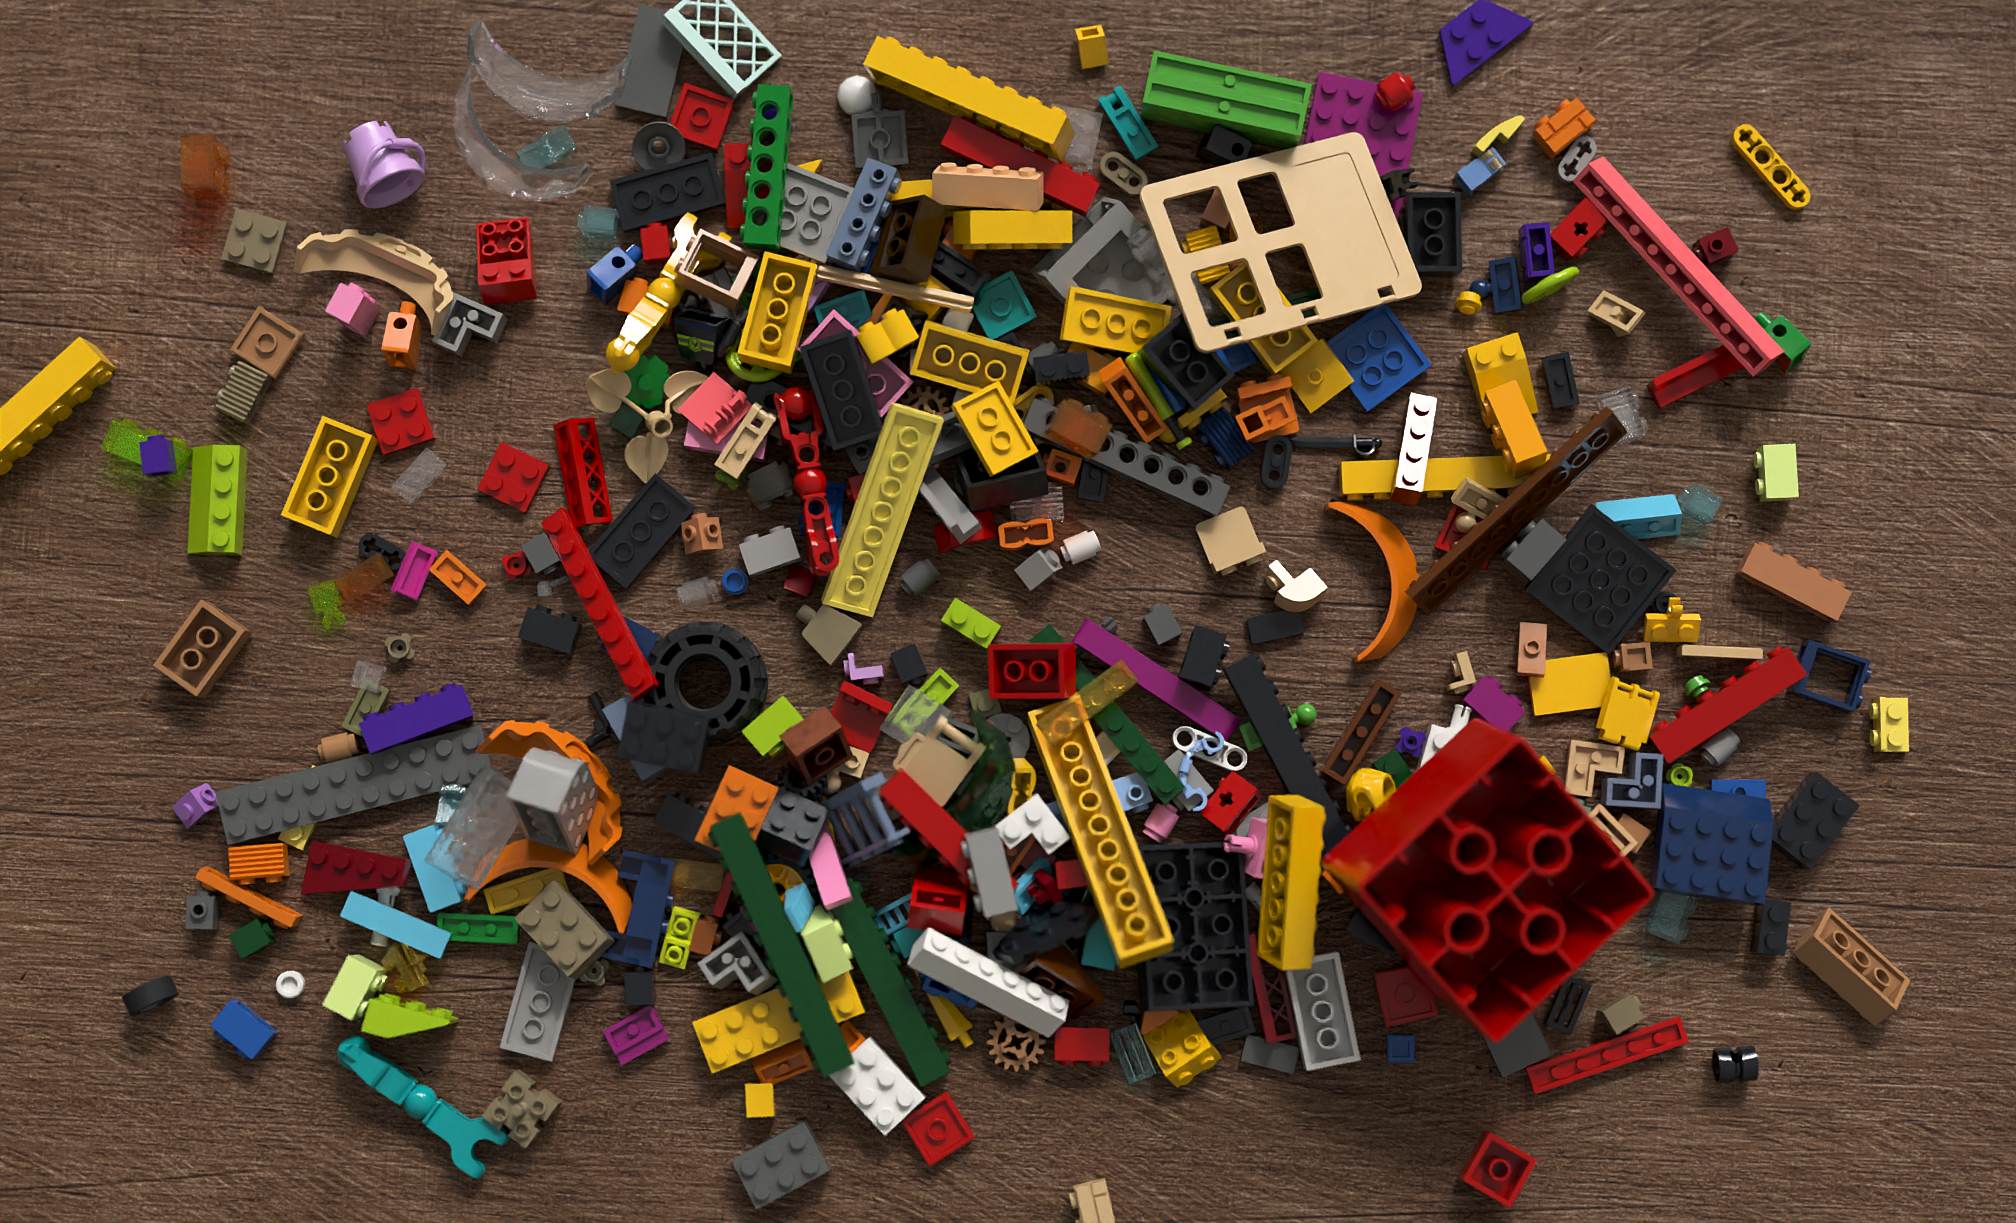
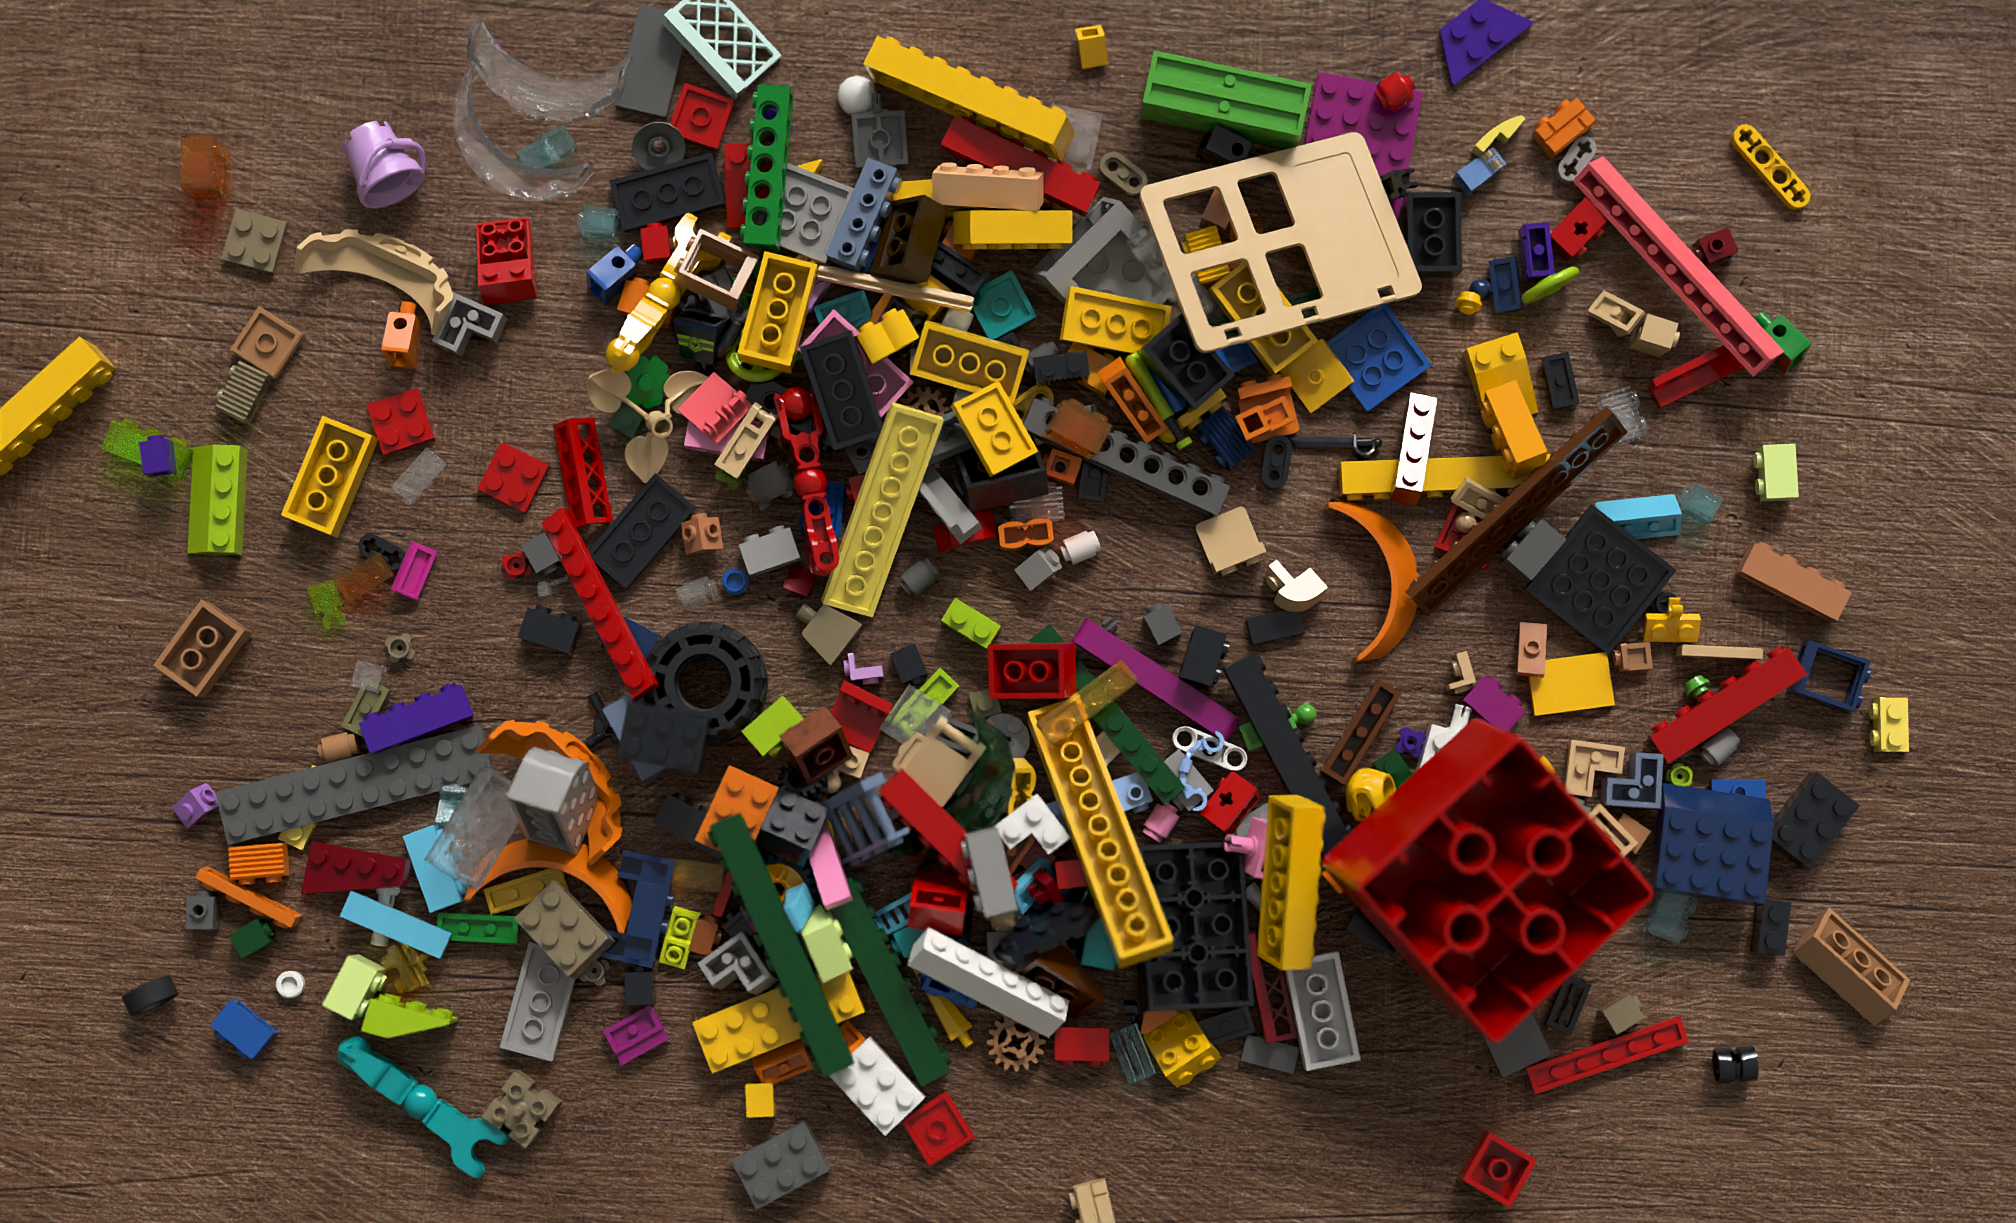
(353, 308): bright pink brick -> none
(458, 577): orange plate -> none
(1128, 124): teal plate -> none
(1401, 1048): blue tile -> none
(1404, 996): red plate -> none
(1626, 716): yellow plate -> none
(1654, 335): none -> tan brick

